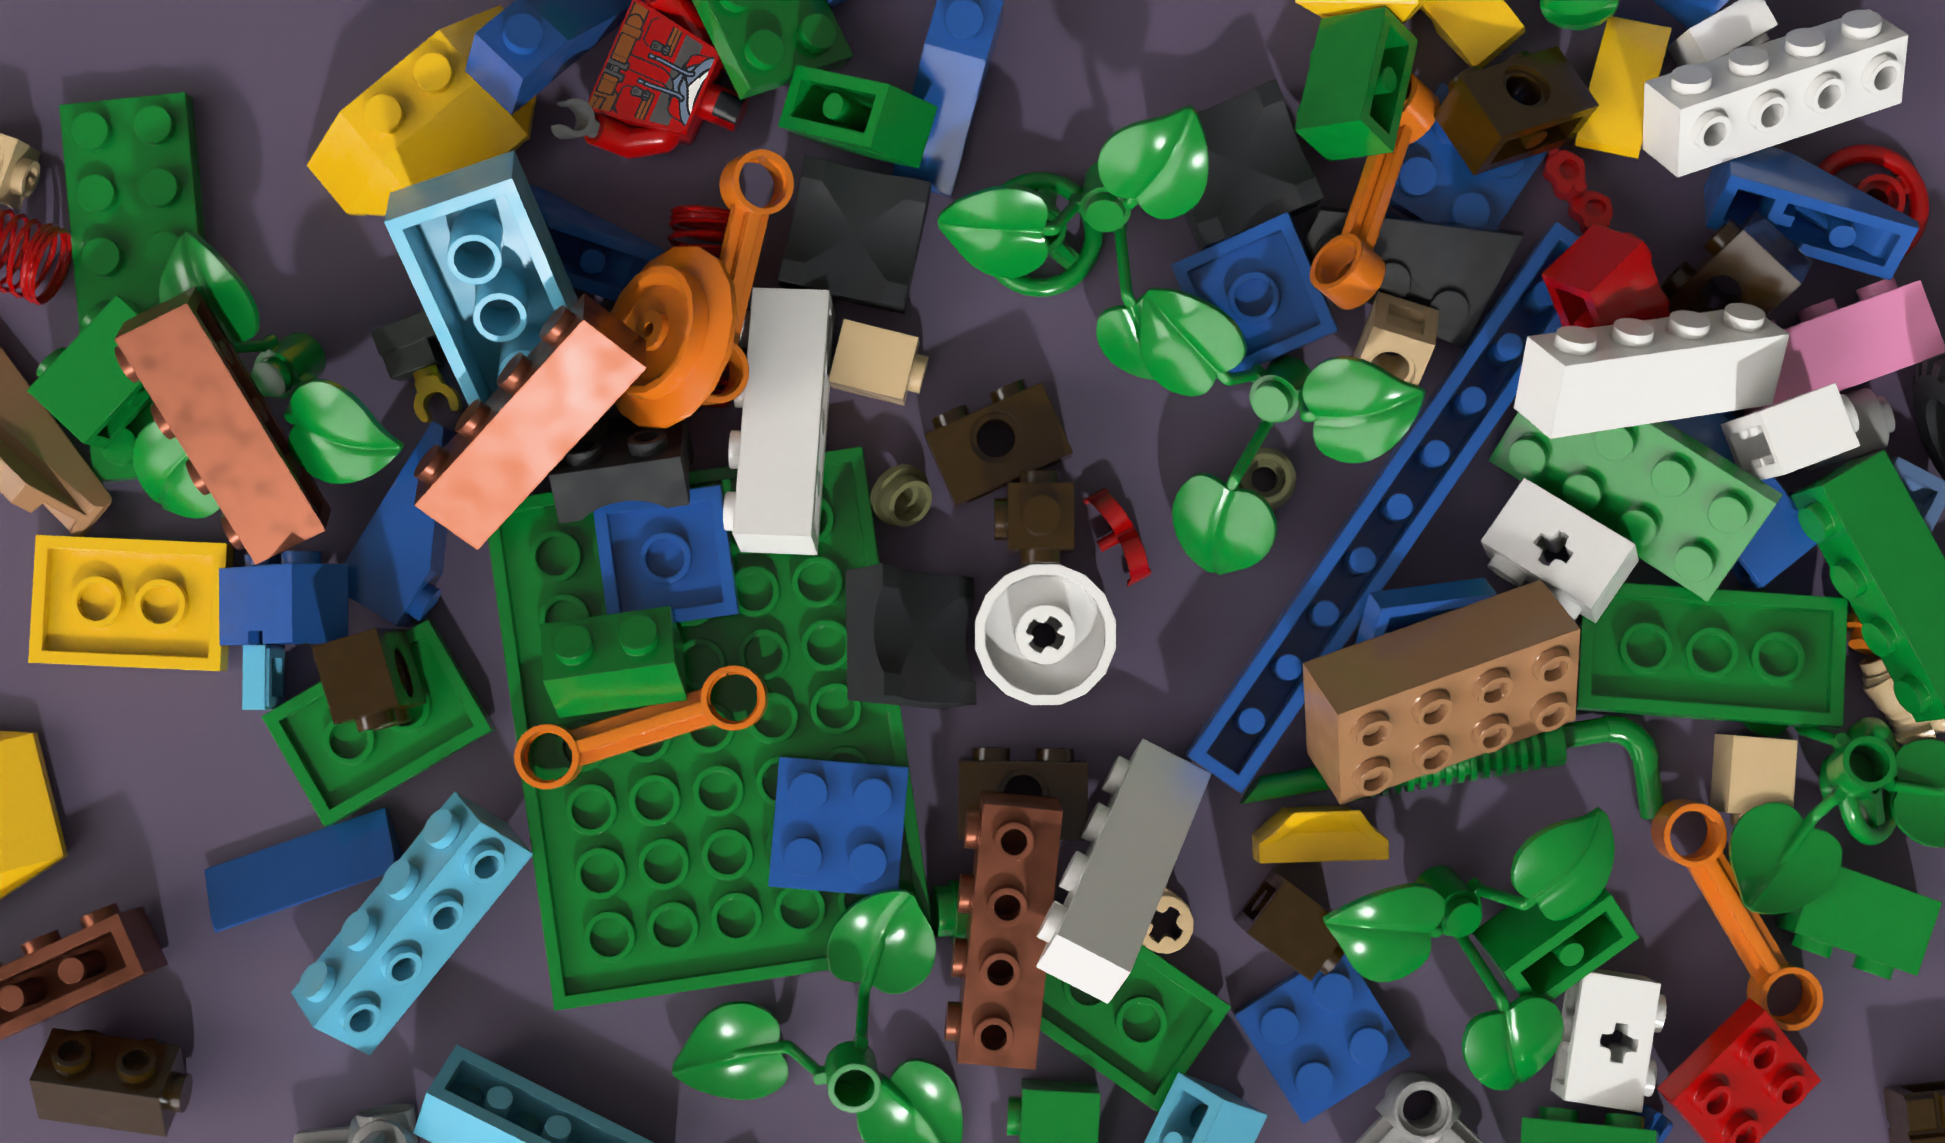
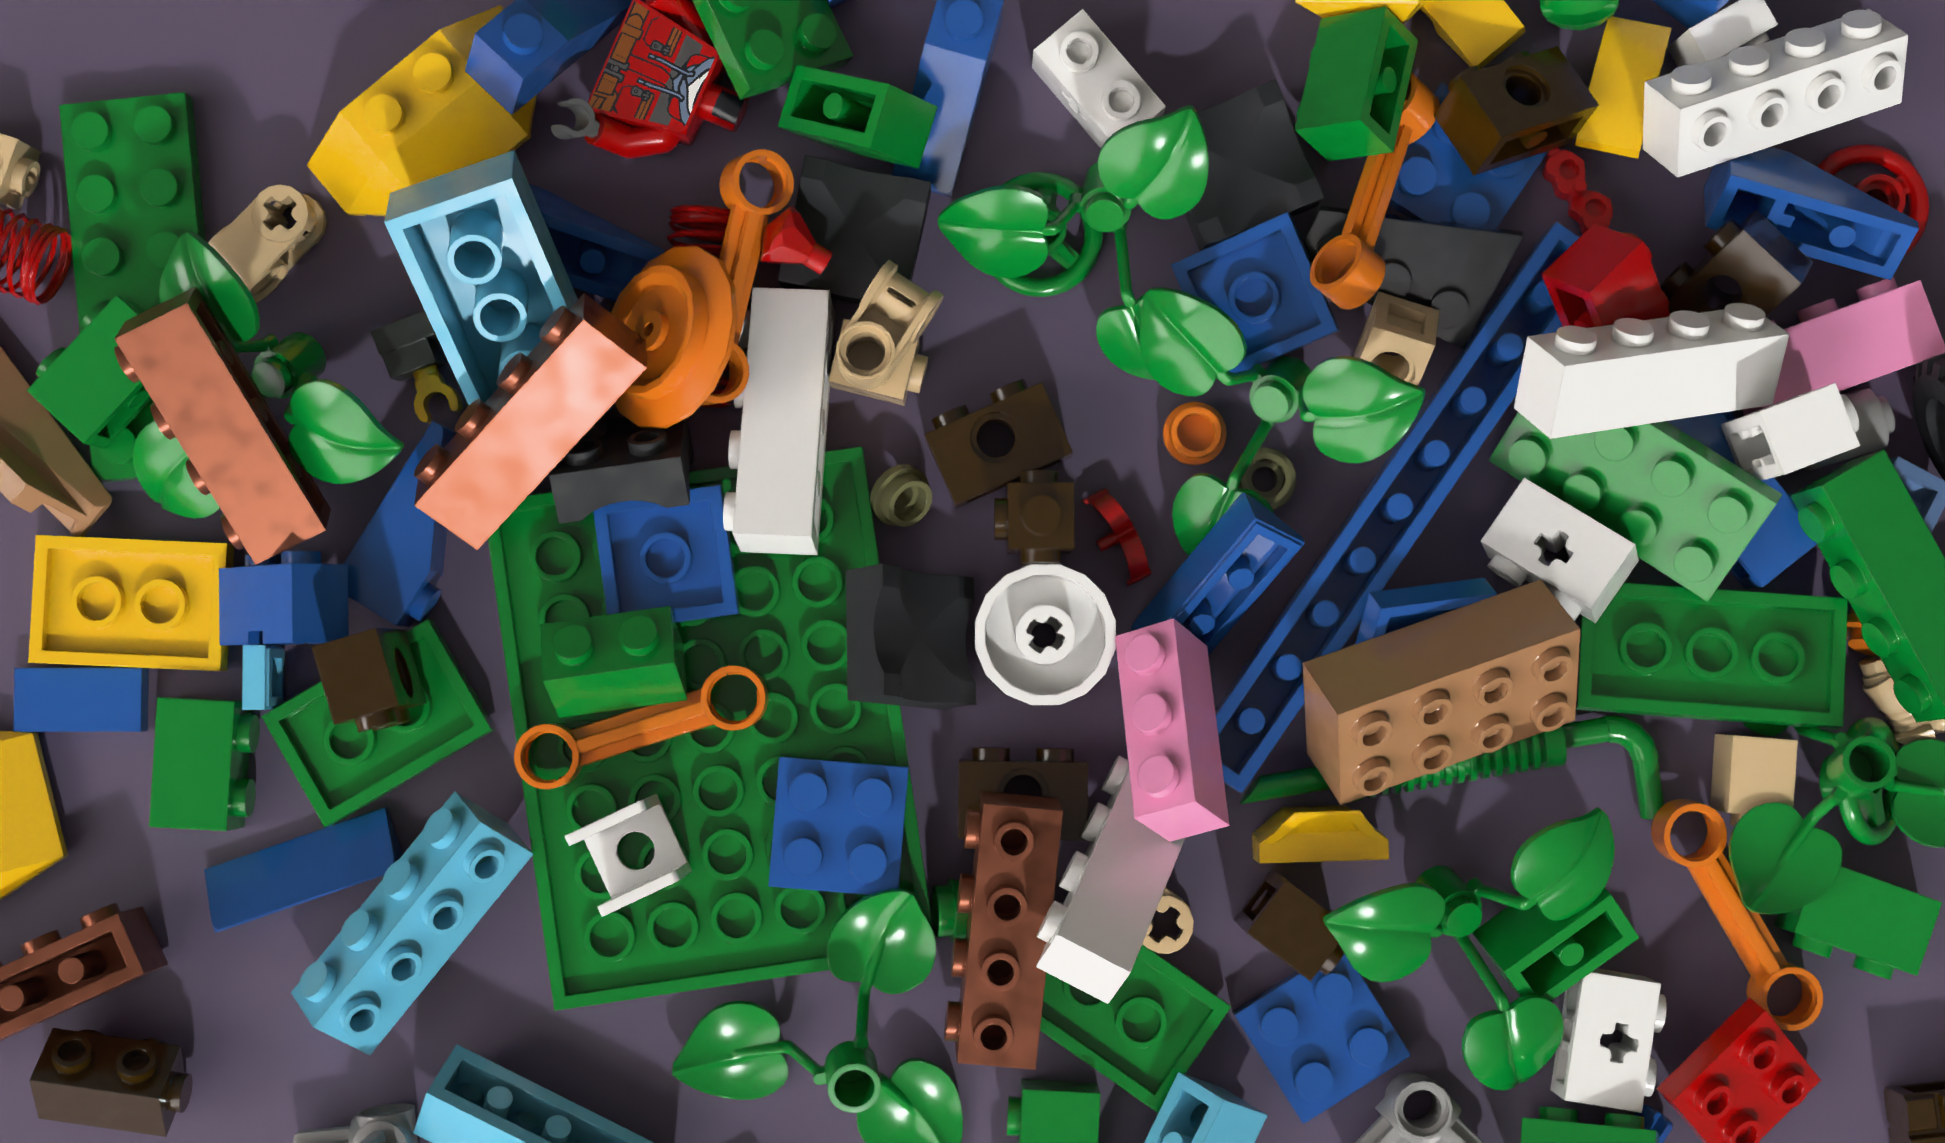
(81, 699): none -> blue tile
(202, 764): none -> green brick
(262, 246): none -> tan piece
(622, 882): none -> white piece
(791, 242): none -> red rock
(890, 315): none -> tan piece
(1094, 79): none -> white brick
(1171, 731): none -> bright pink brick
(1194, 433): none -> orange plate
(1225, 572): none -> blue slope

